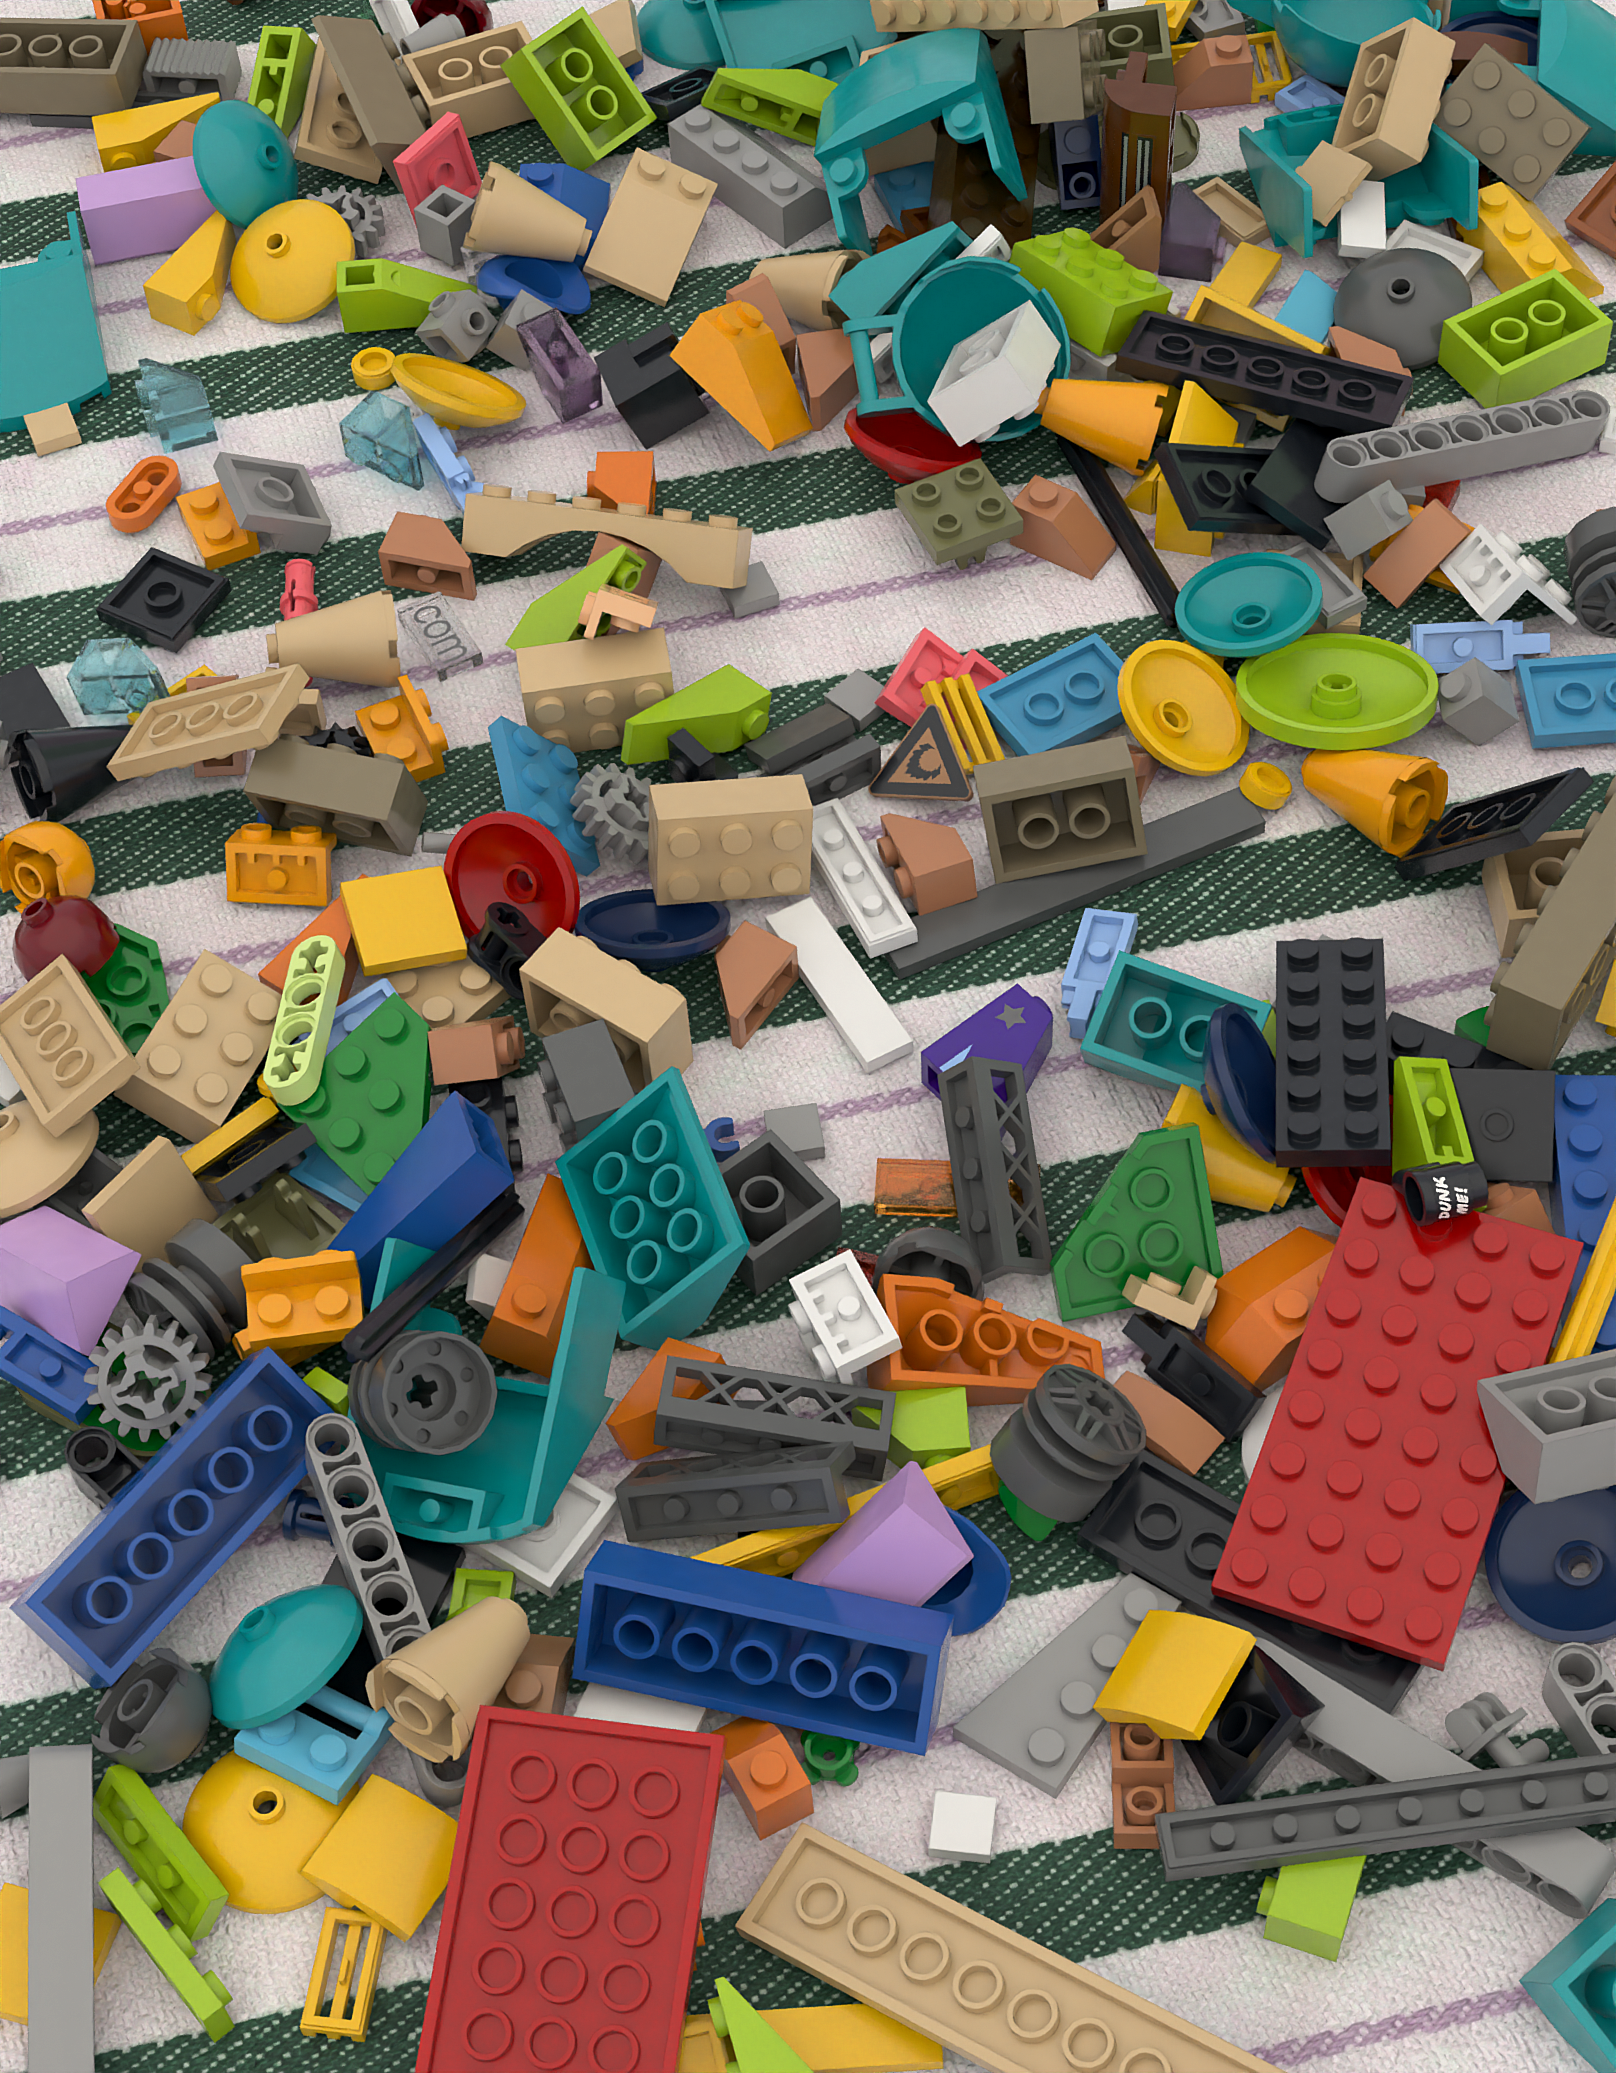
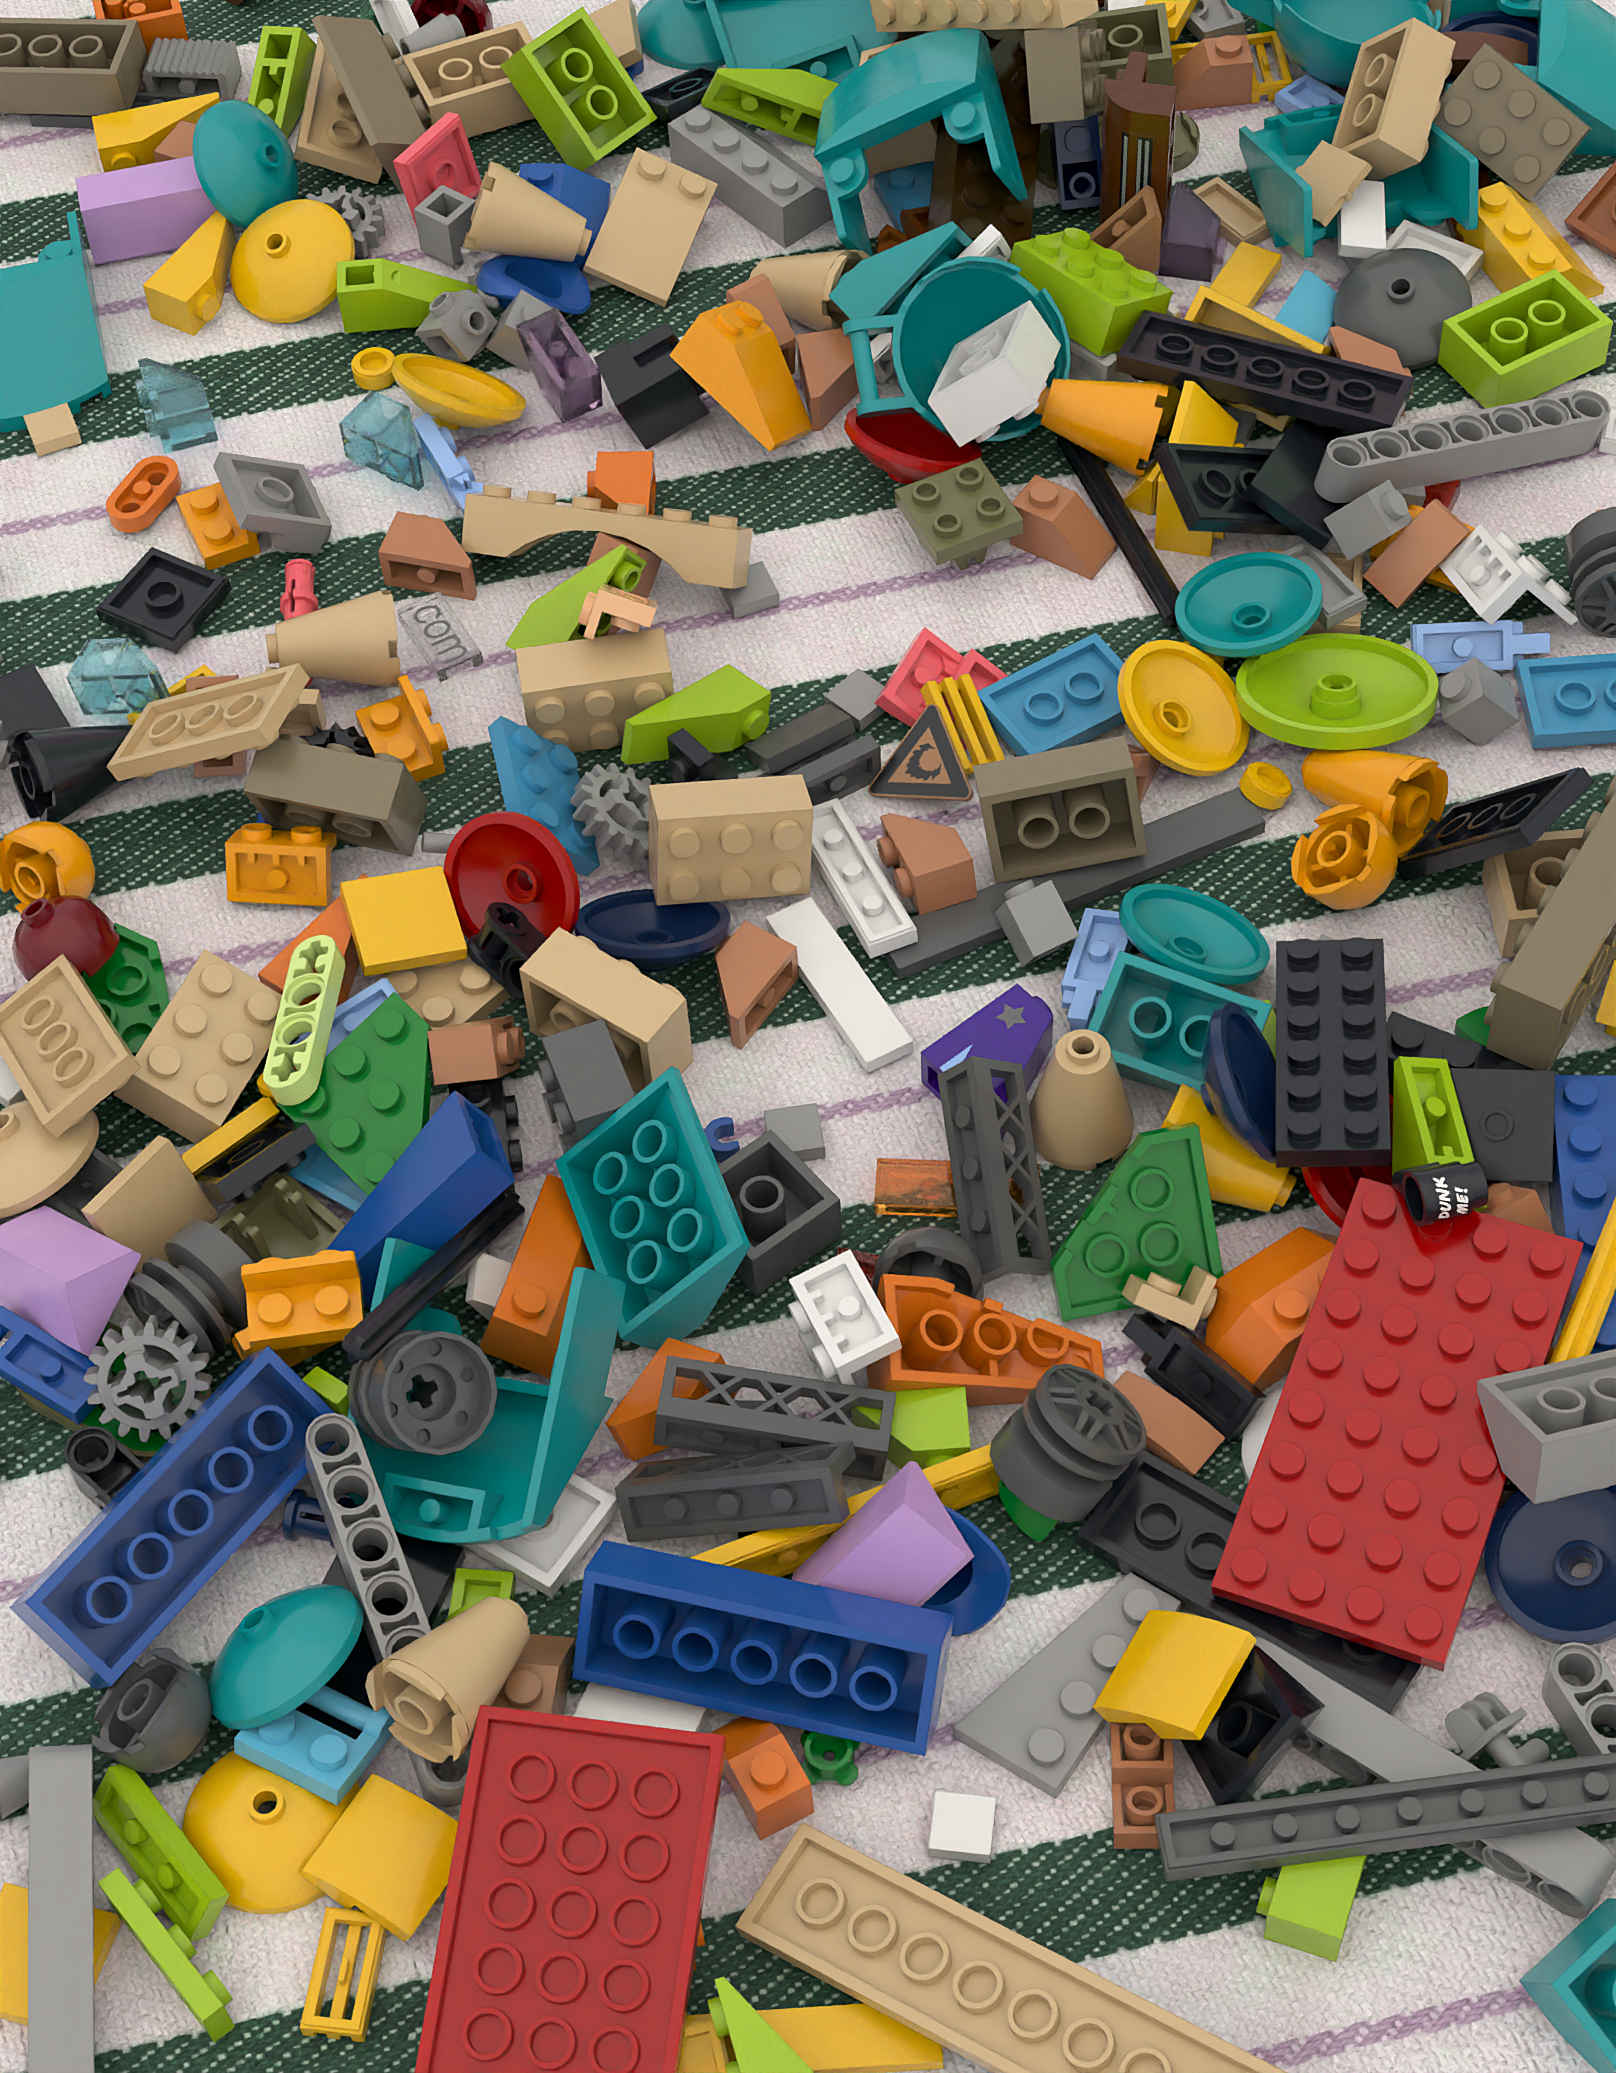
(1035, 921): none -> light grey brick
(1081, 1105): none -> tan cone
(1193, 934): none -> teal dish
(1345, 858): none -> light orange cylinder

